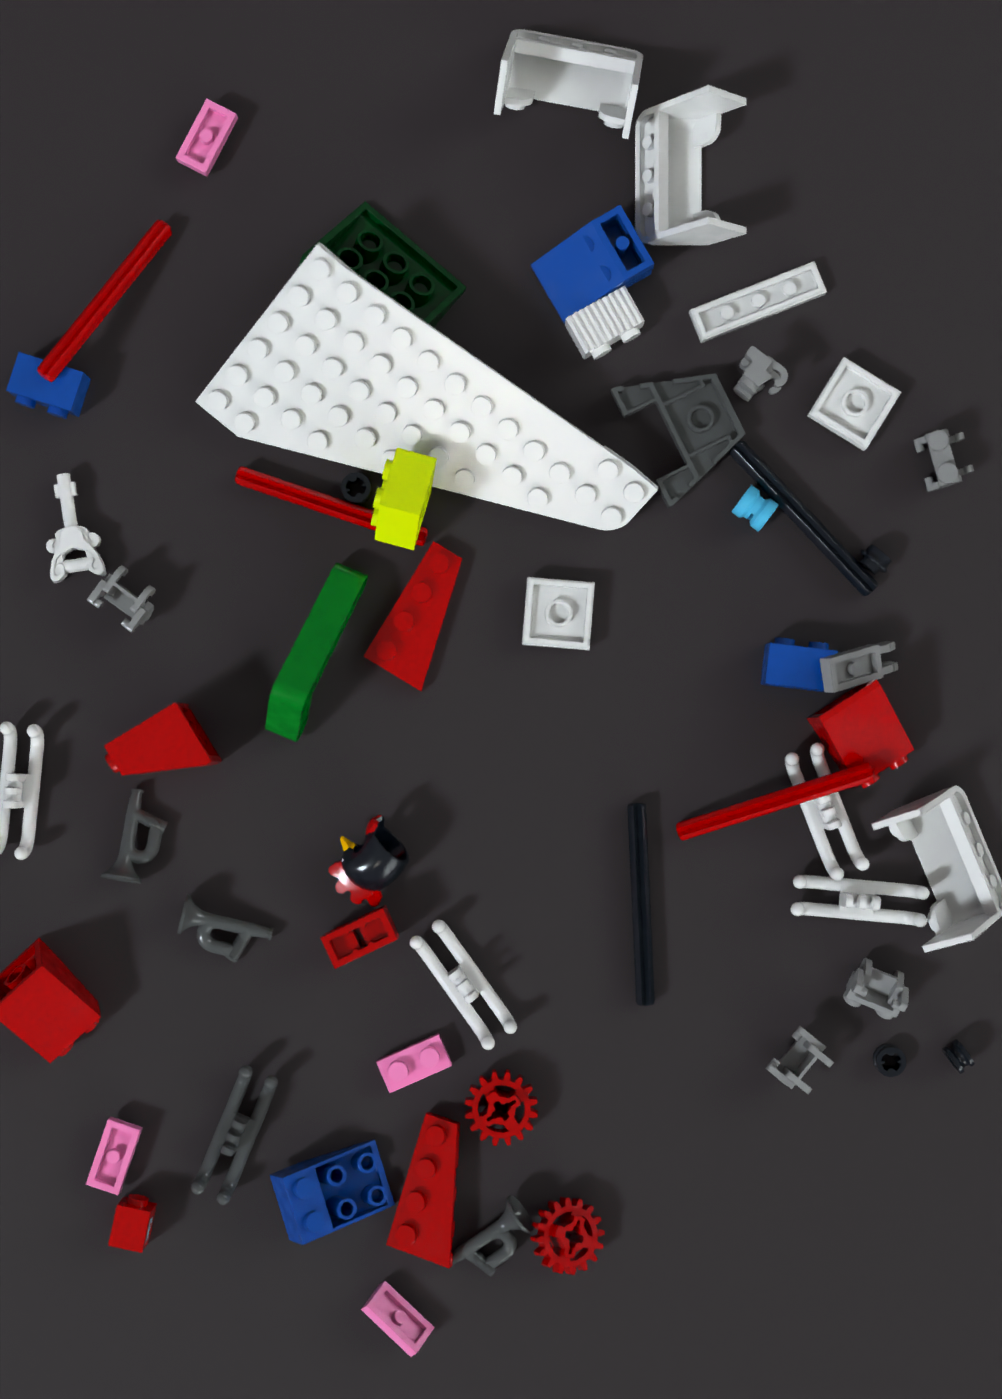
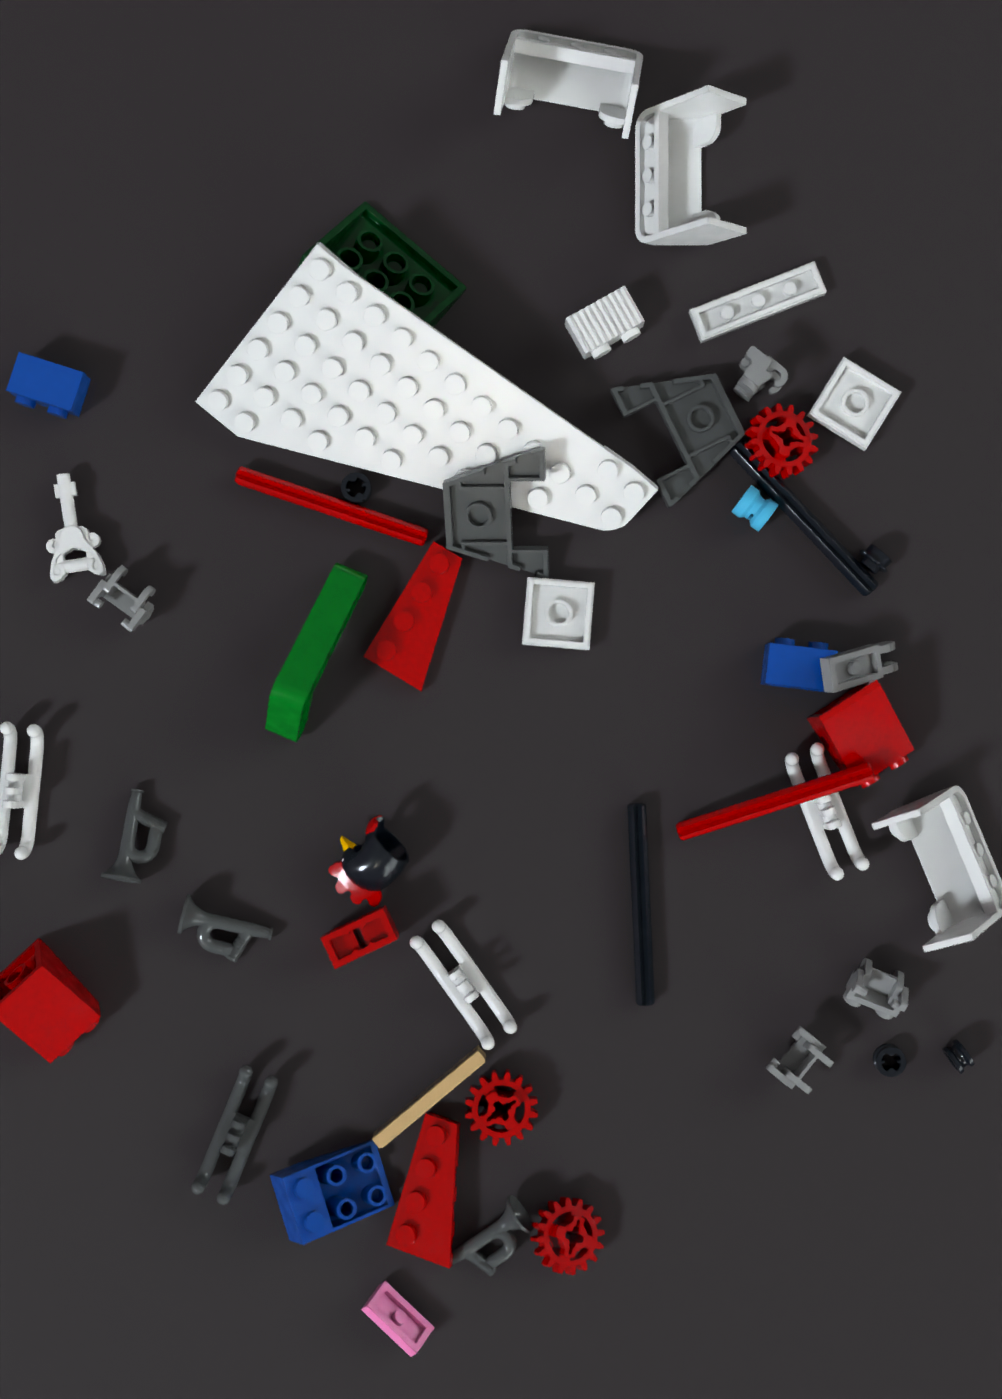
(104, 301): red axle -> none
(114, 1155): bright pink plate -> none
(132, 1223): red brick -> none
(162, 743): red slope -> none
(206, 137): bright pink plate -> none
(403, 498): neon yellow brick -> none
(414, 1063): bright pink plate -> none
(429, 1097): none -> tan tile
(481, 513): none -> dark grey wing
(593, 263): blue slope -> none
(780, 441): none -> red gear
(859, 900): white piece -> none
(942, 458): light grey piece -> none

